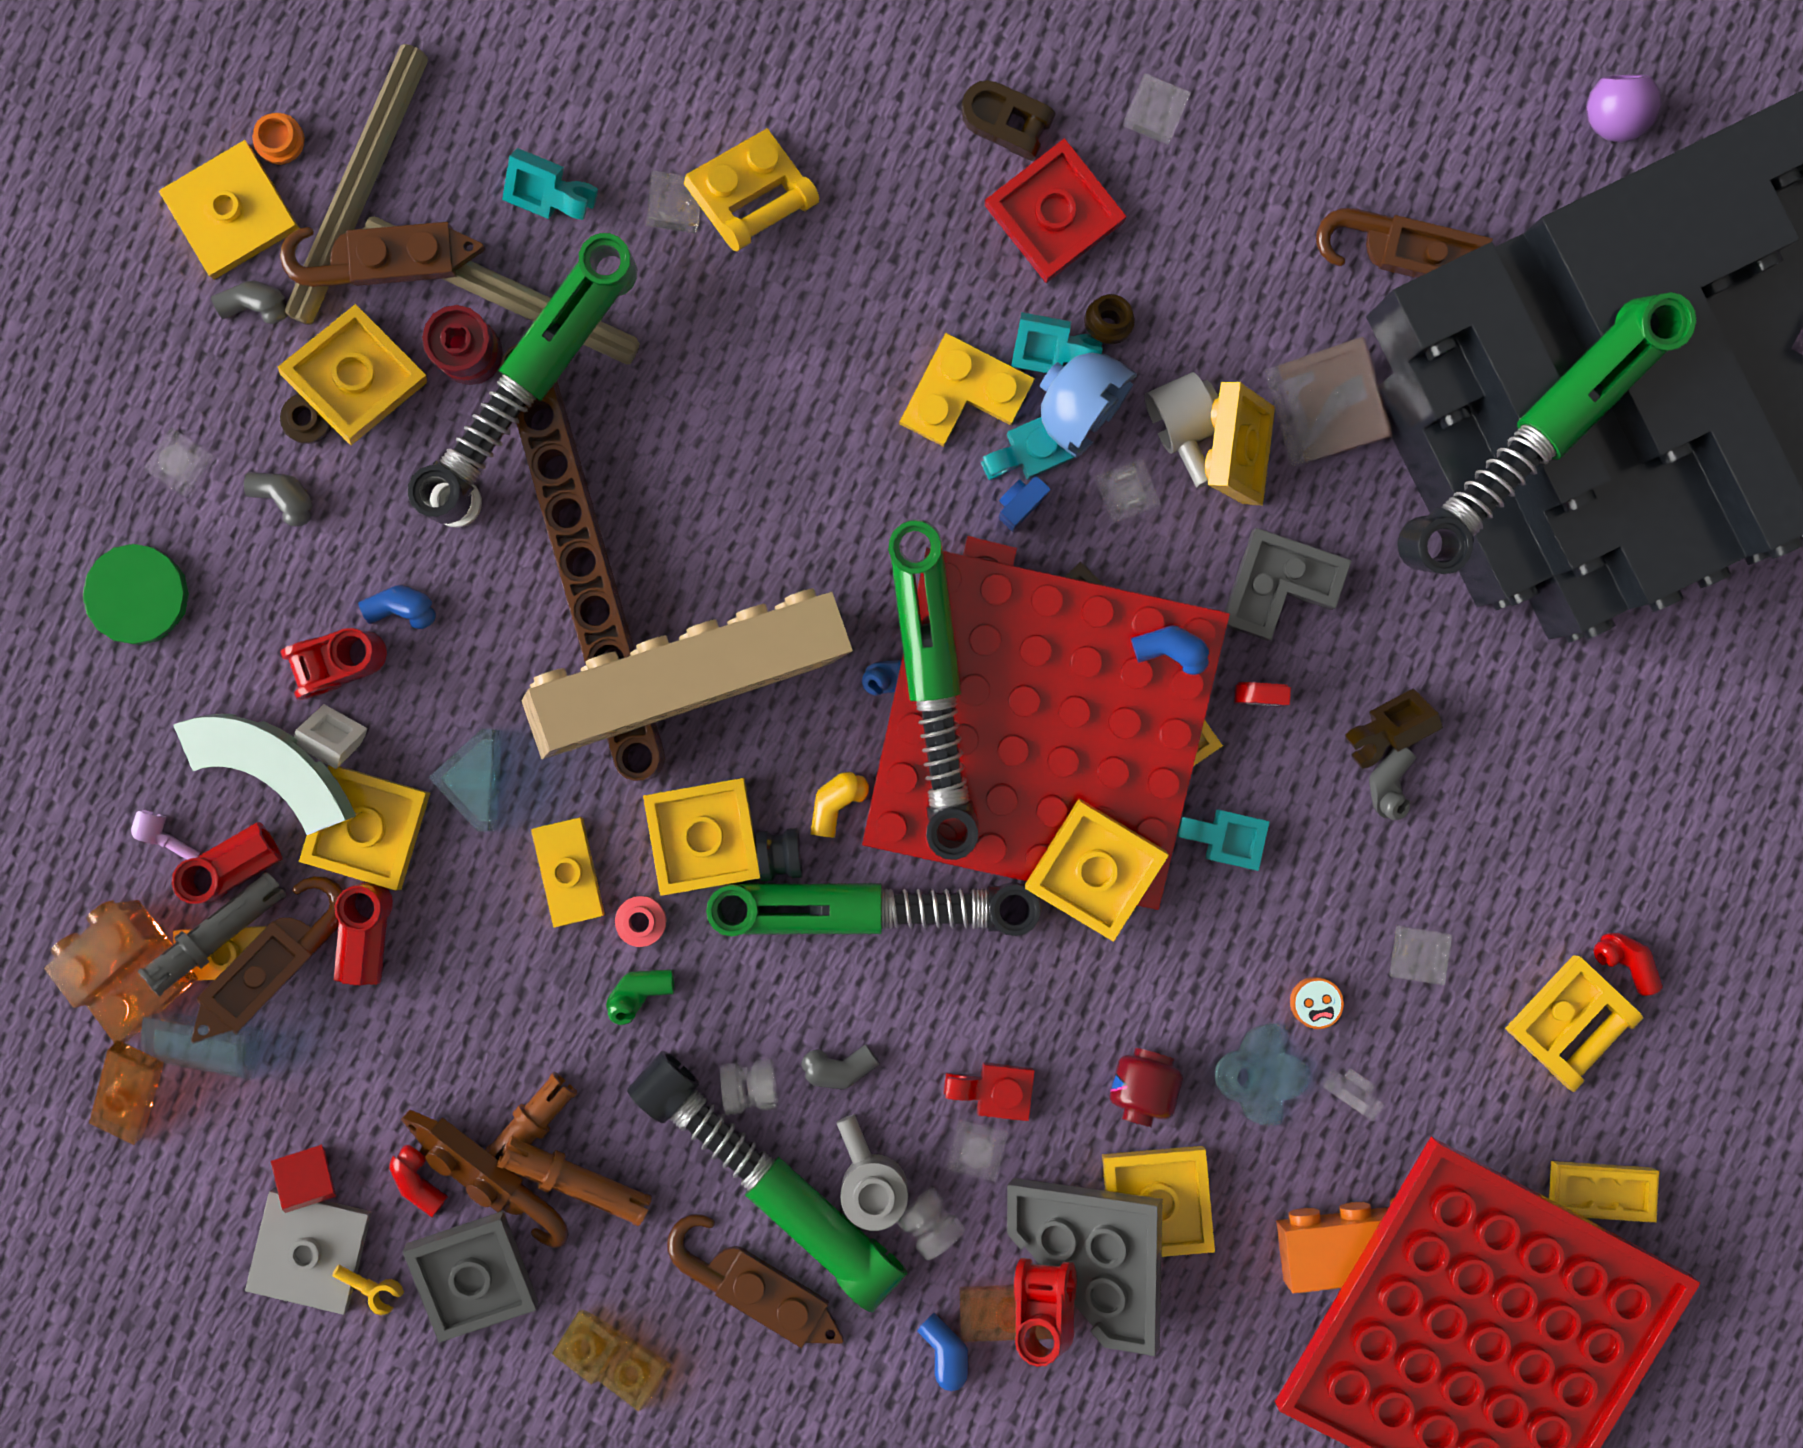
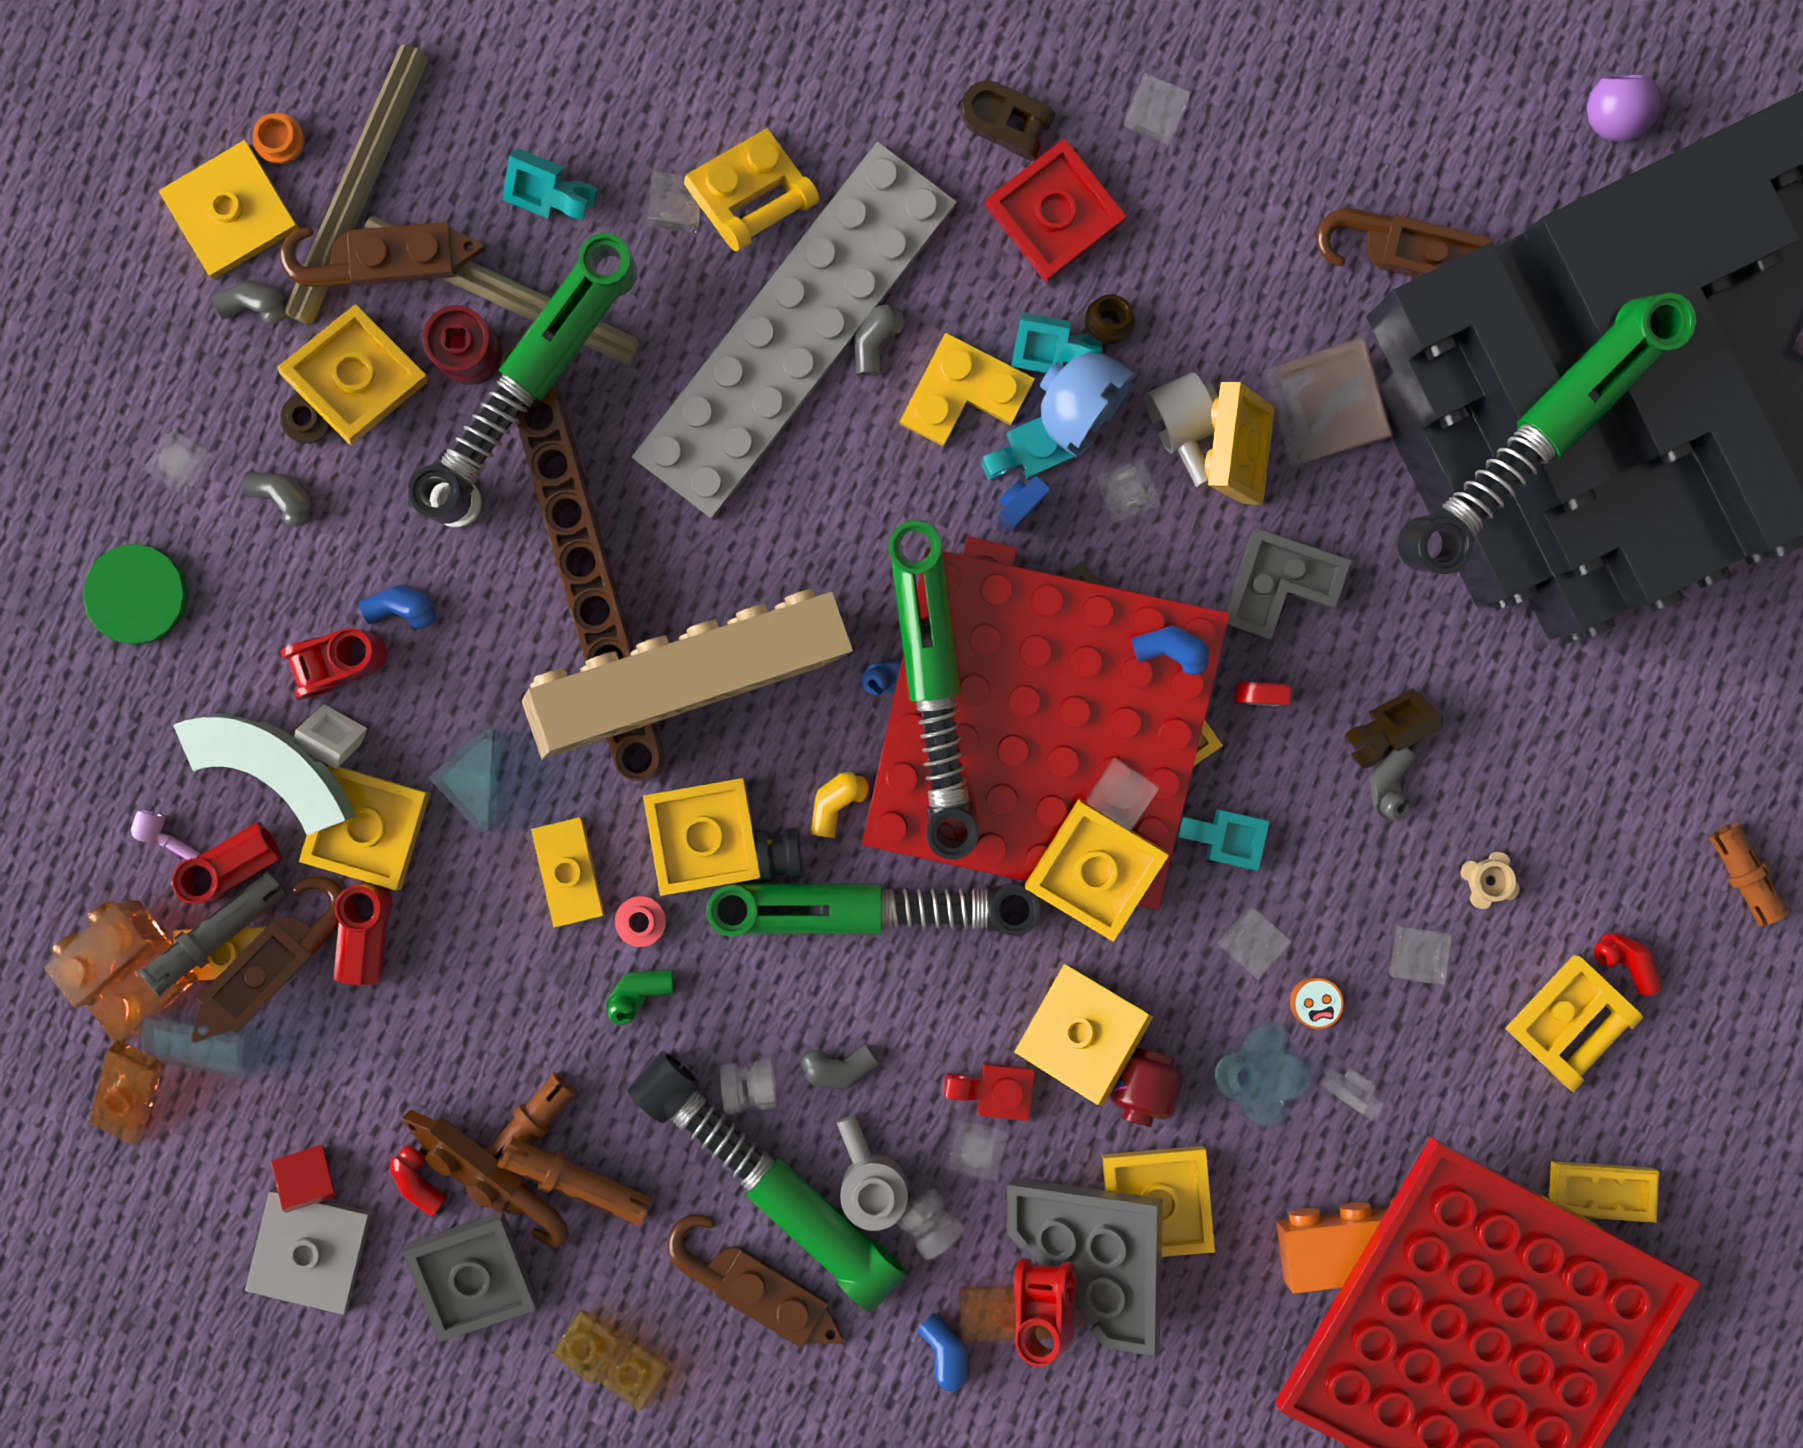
(370, 1288): yellow hand -> none
(794, 330): none -> light grey plate
(873, 331): none -> dark grey arm
(1083, 1035): none -> yellow plate
(1122, 794): none -> clear plate
(1253, 942): none -> clear plate
(1504, 880): none -> tan plate
(1749, 874): none -> dark orange pin

